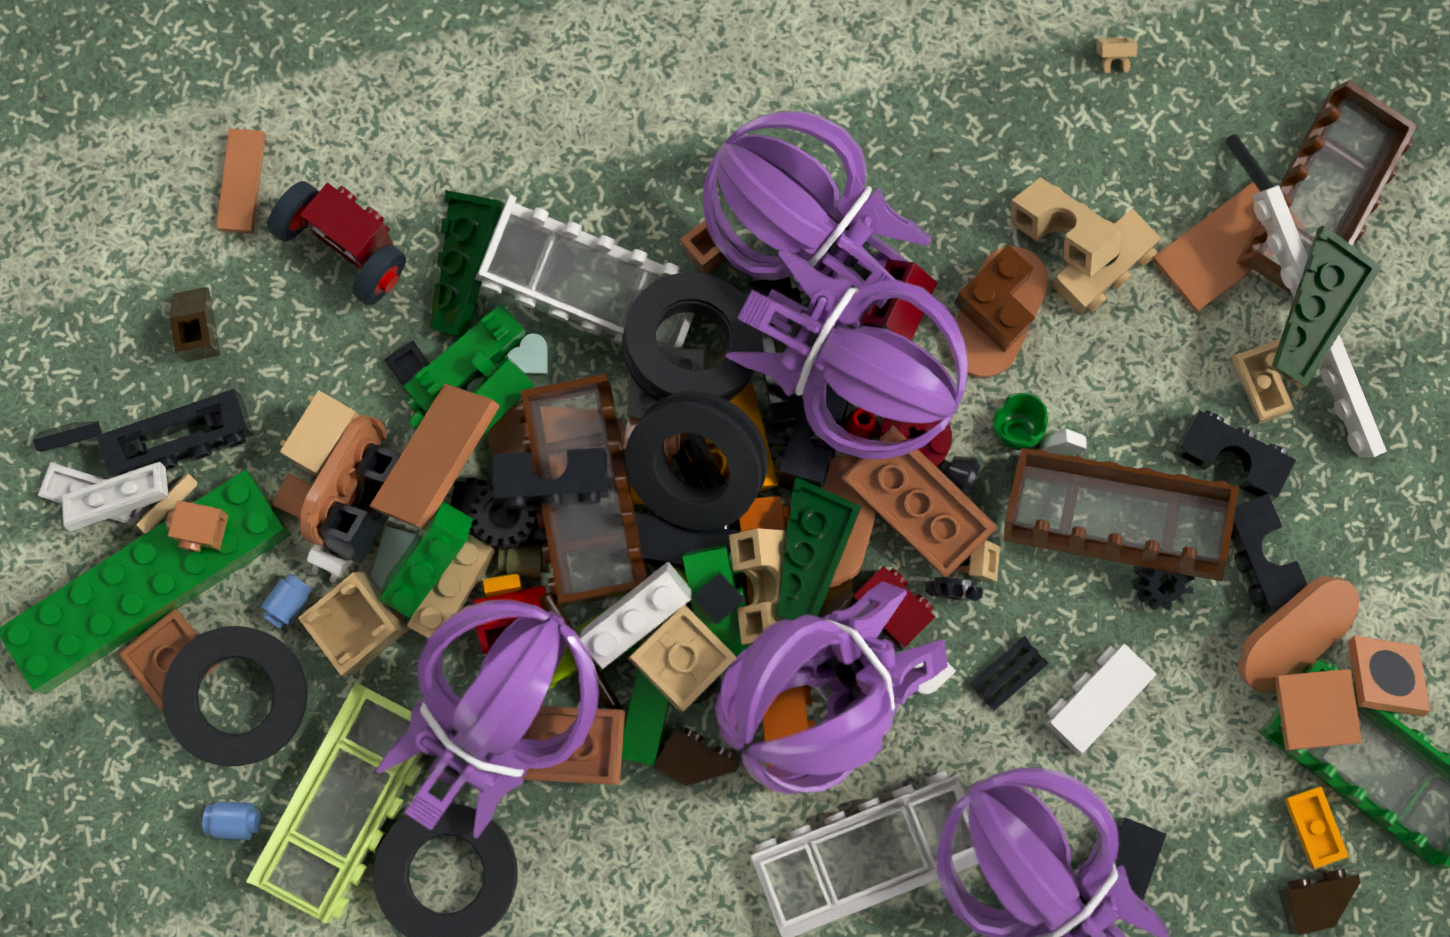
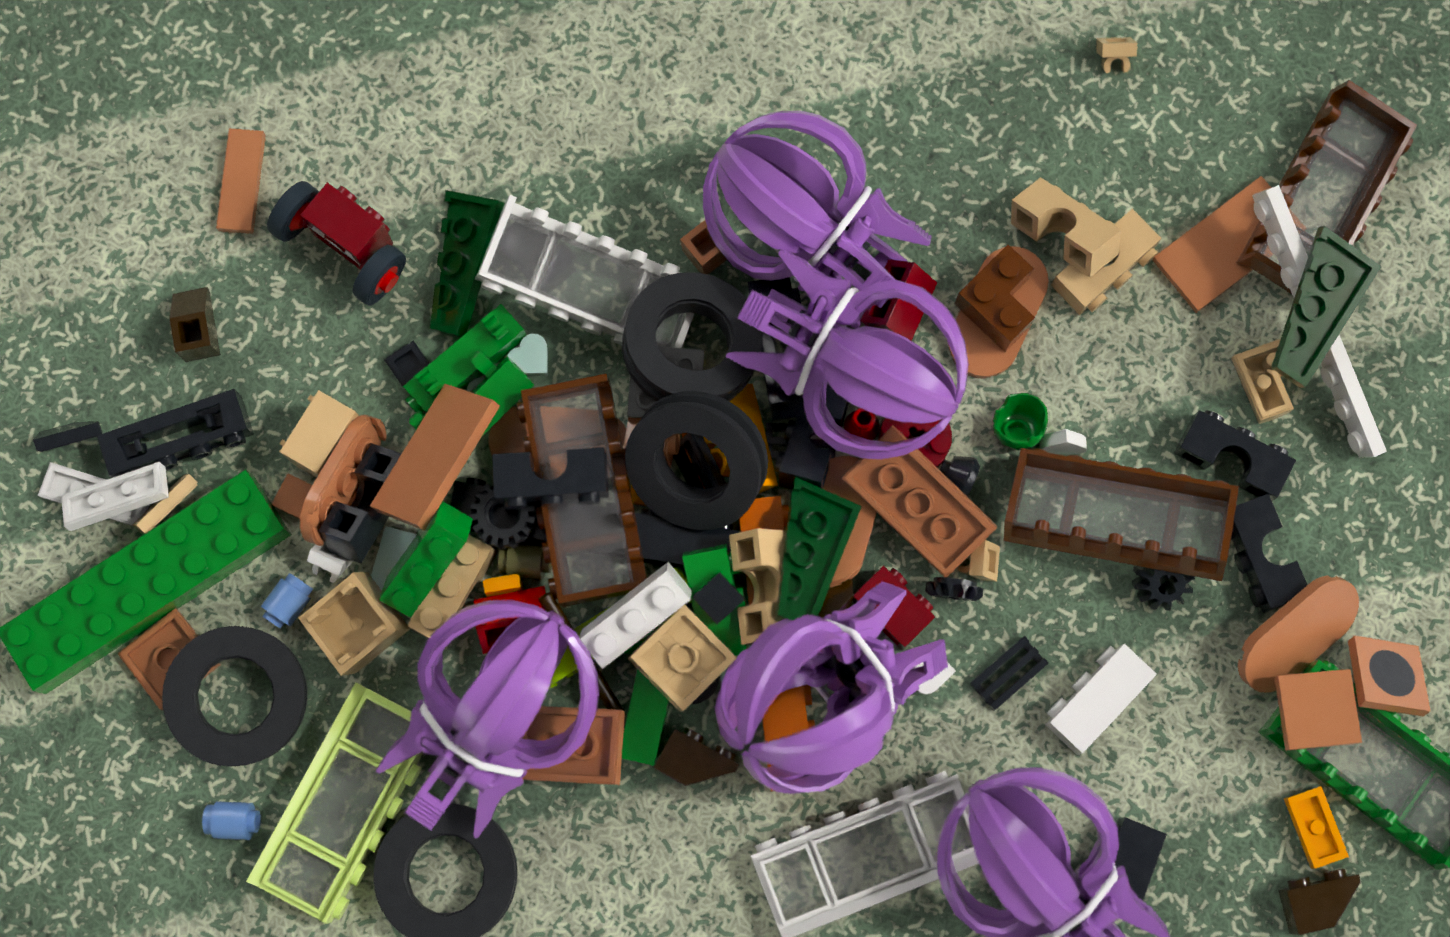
(196, 526): nougat brick -> none
(1248, 163): black bar -> none

